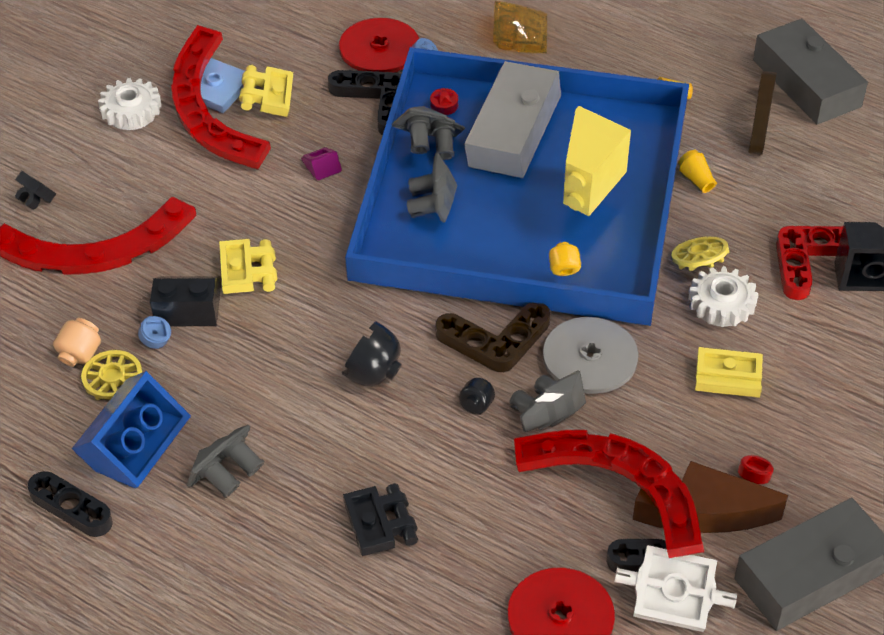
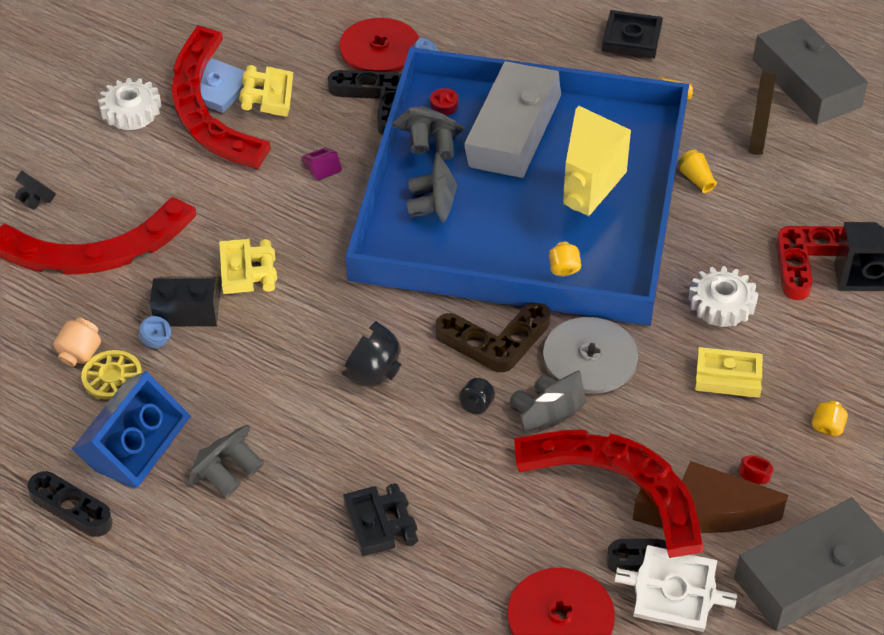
(519, 28): clear yellow slope -> none
(632, 34): none -> black plate
(700, 253): light yellow wheel -> none
(830, 418): none -> yellow piece

